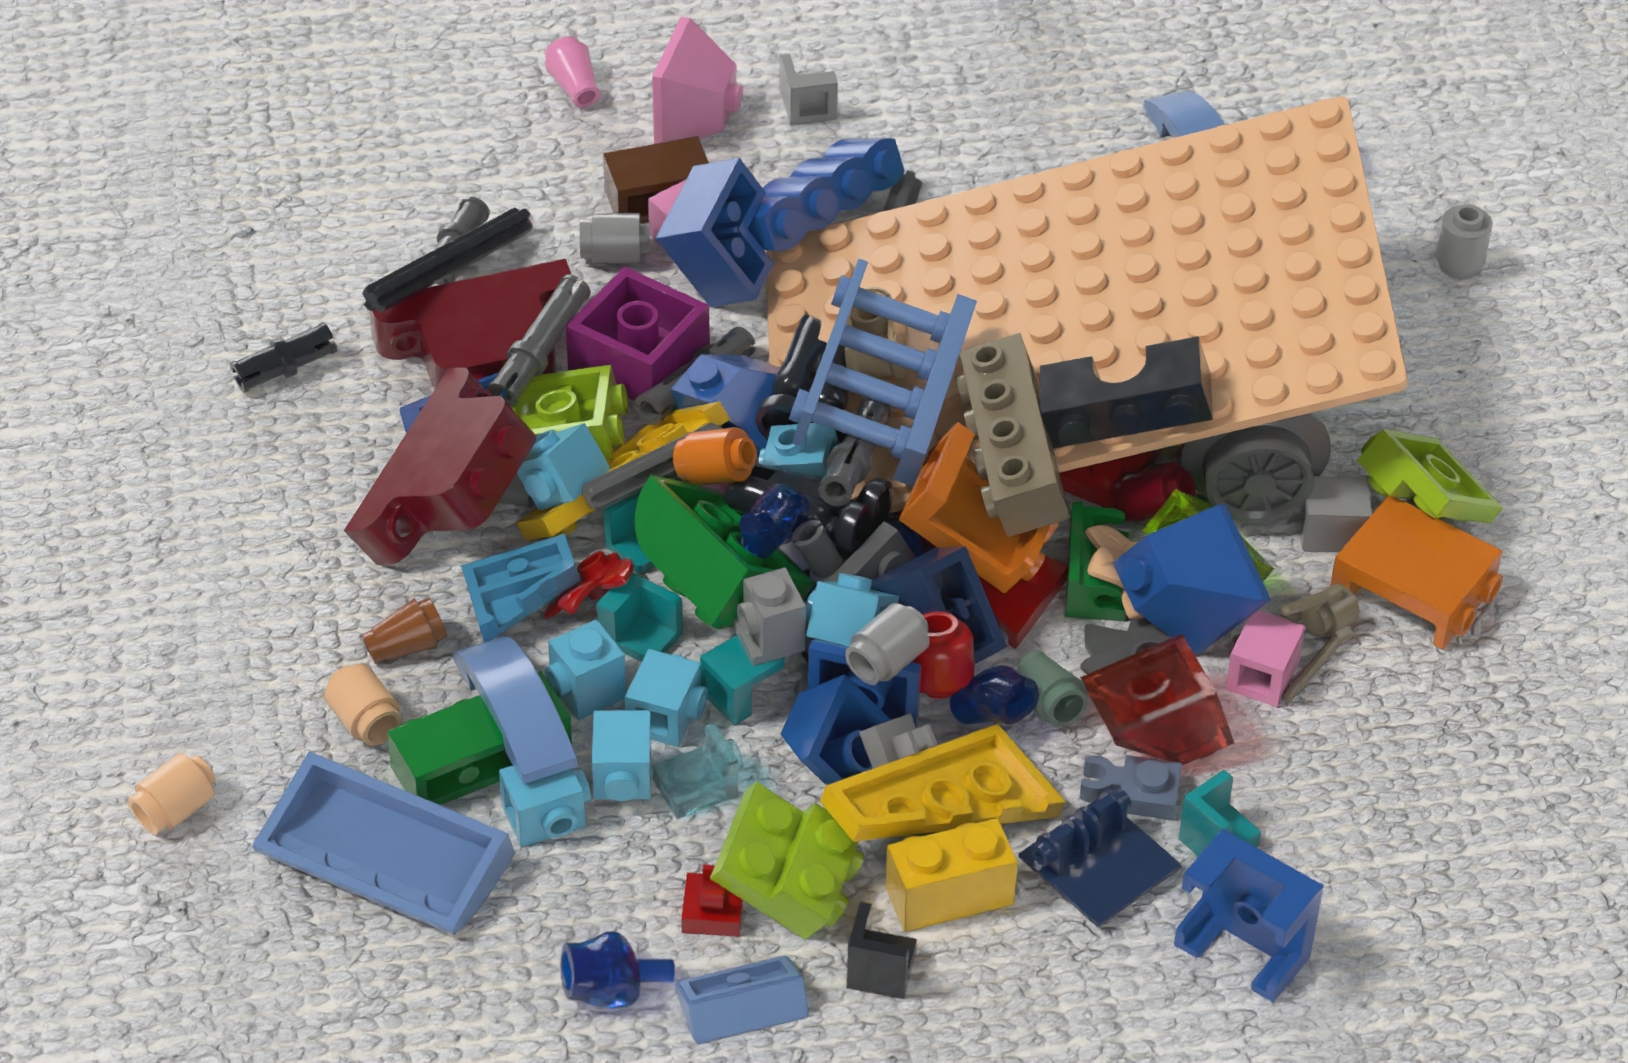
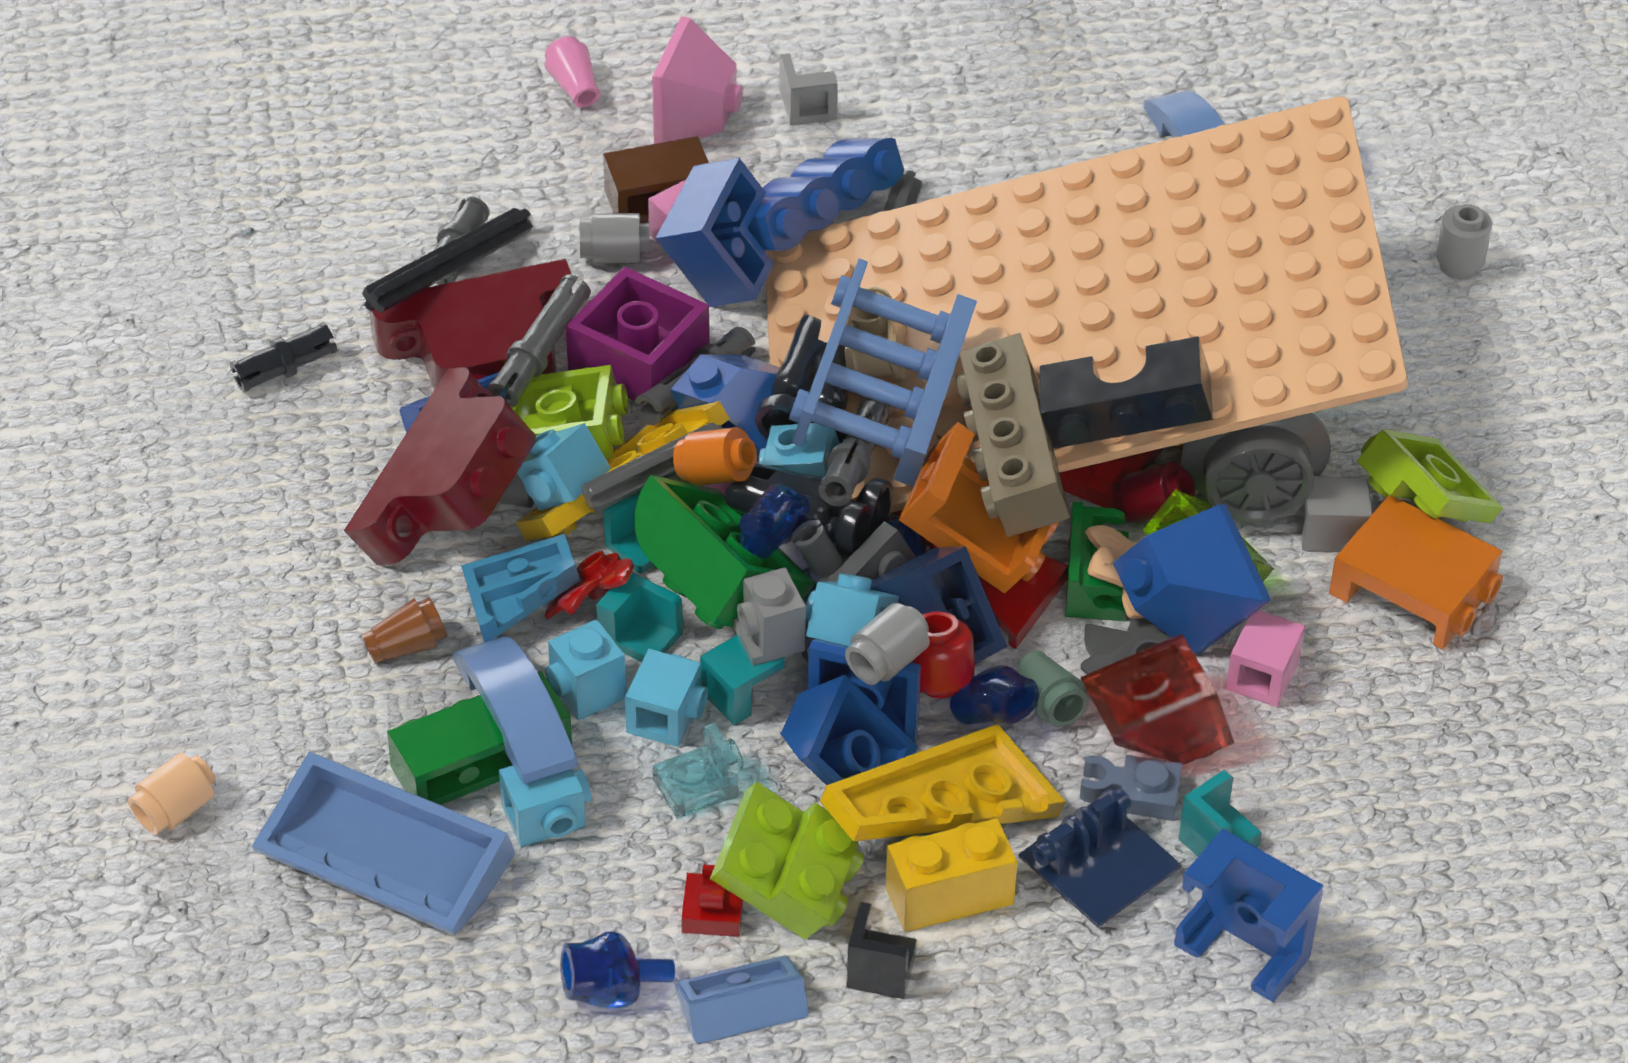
(362, 703): light nougat brick -> none
(621, 755): medium azure brick -> none
(896, 740): light grey tile -> none
(1323, 614): dark tan plant -> none

